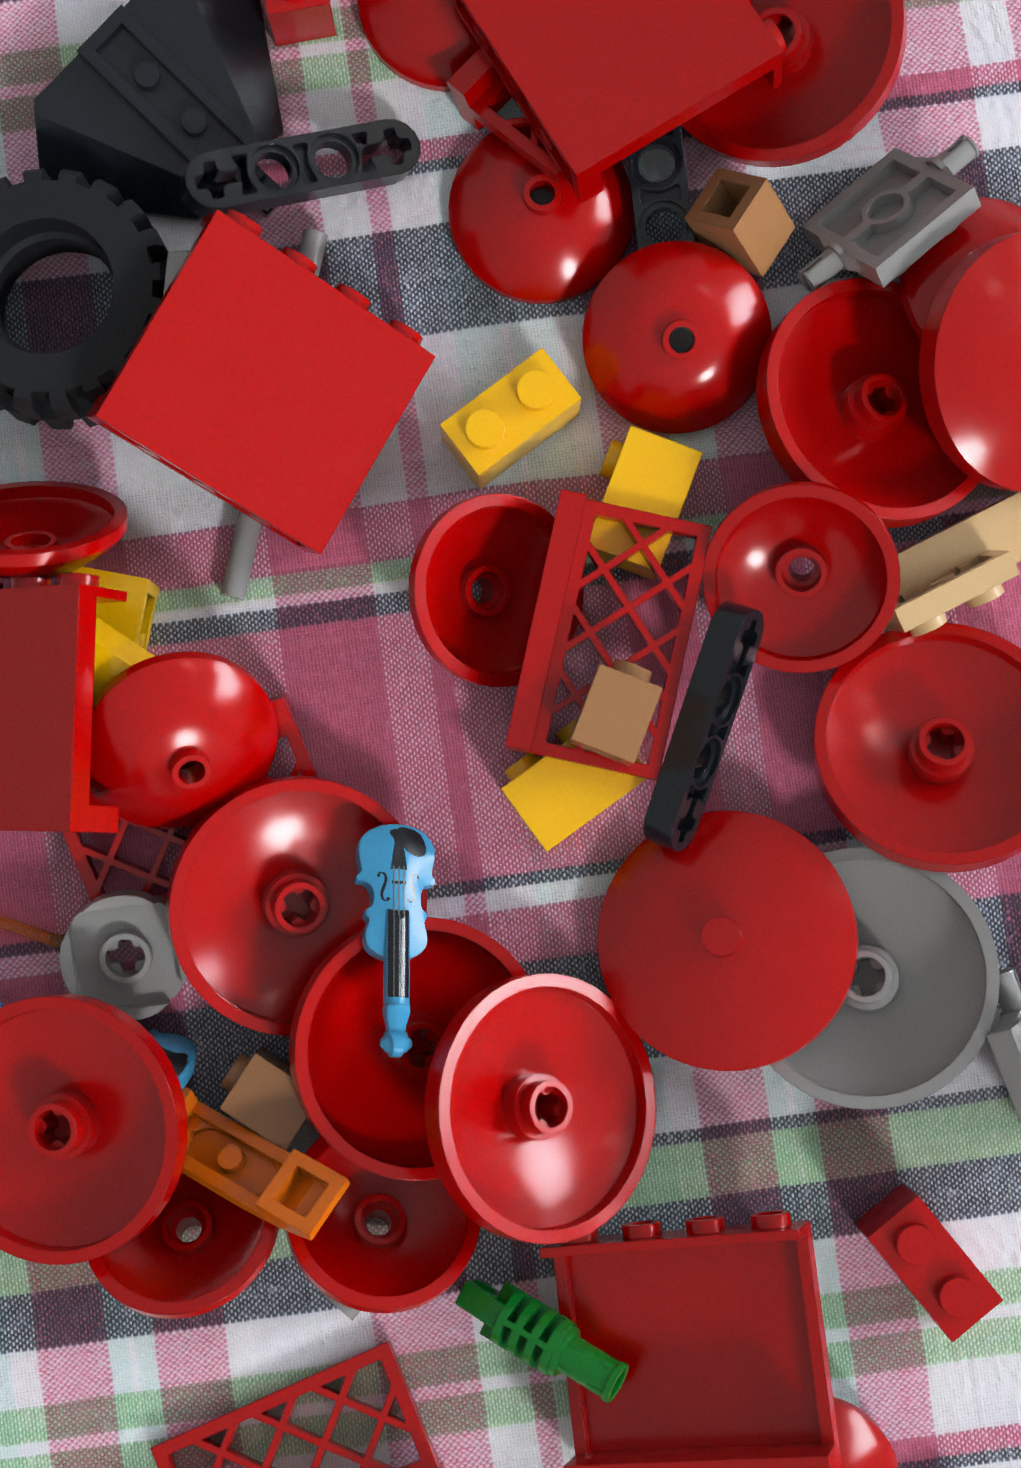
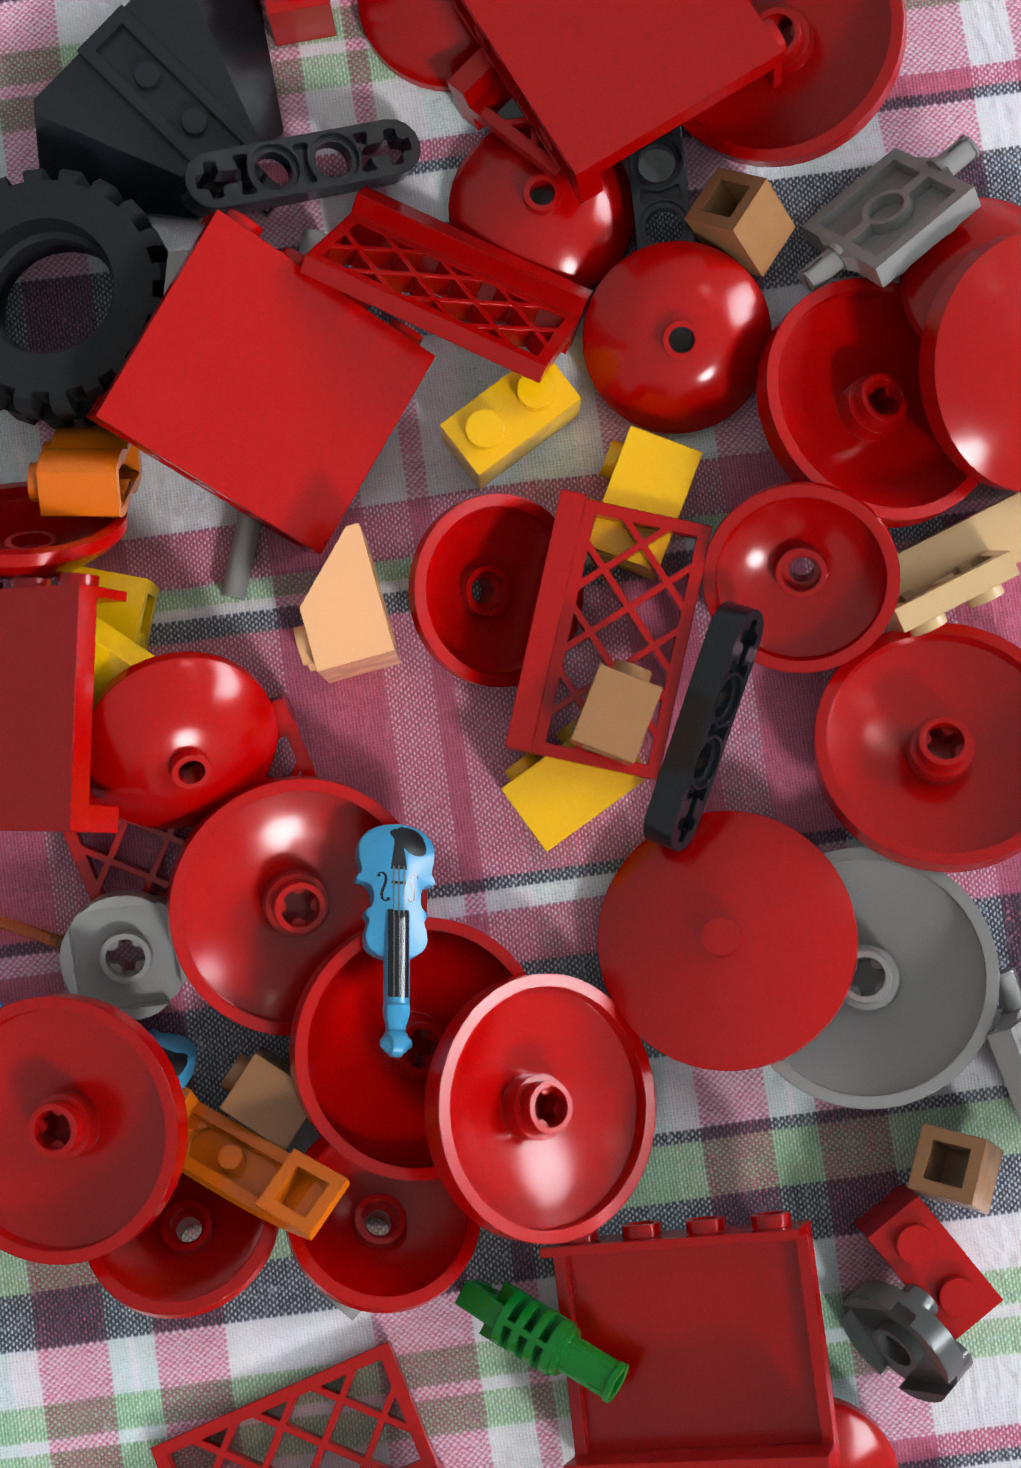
(84, 474): none -> orange brick
(346, 614): none -> light nougat slope
(470, 274): none -> red fence
(903, 1333): none -> dark grey plate
(955, 1168): none -> medium nougat brick

